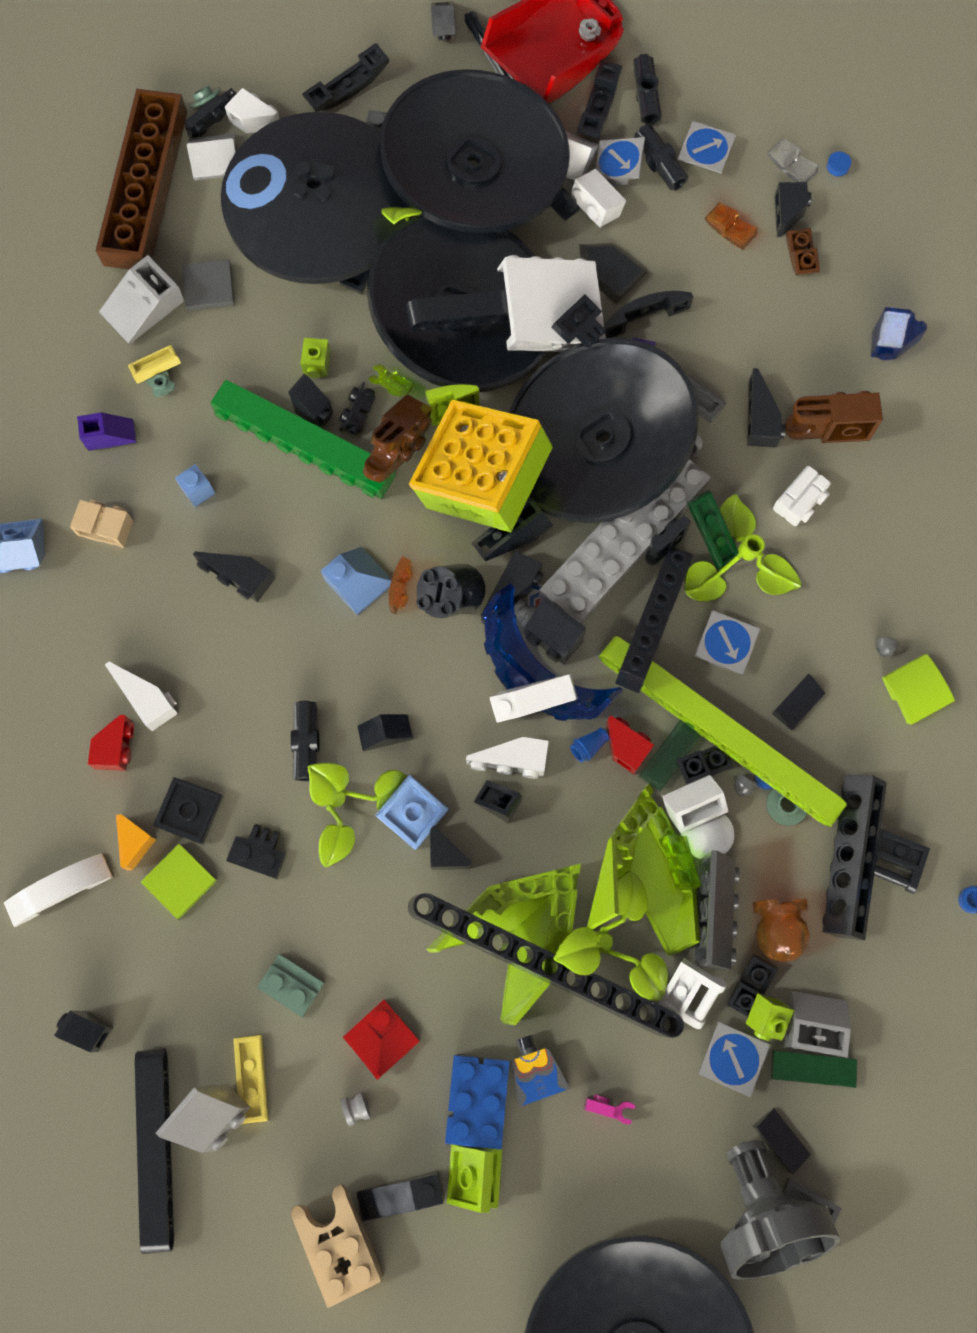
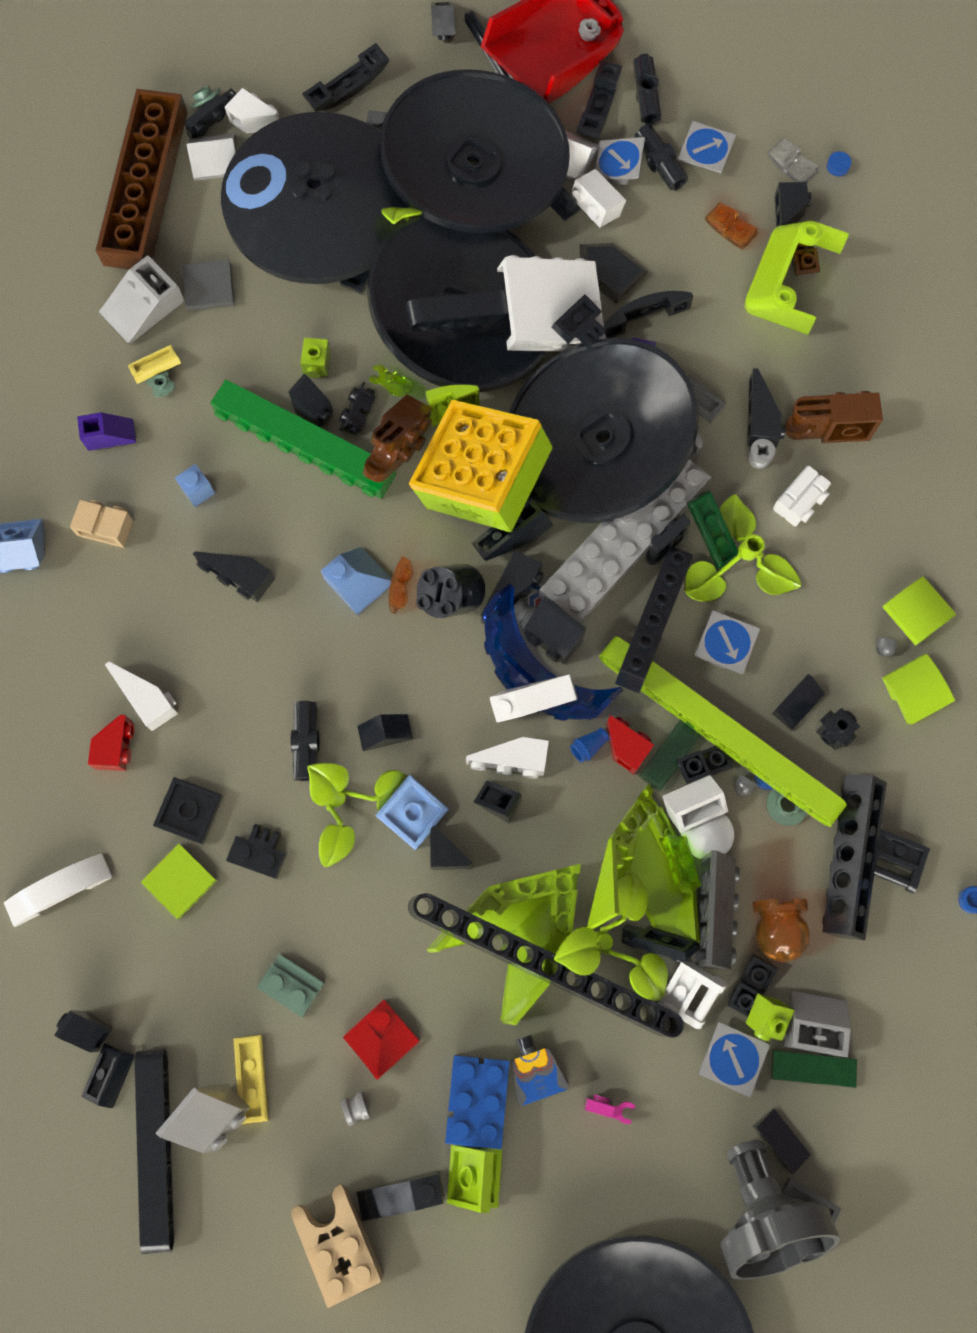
(108, 1076): none -> black slope
(132, 842): light orange slope -> none
(659, 942): none -> black hinge
(761, 459): none -> light grey wheel
(767, 295): none -> lime windscreen
(832, 734): none -> black brick
(895, 333): clear blue slope -> none
(919, 610): none -> lime slope

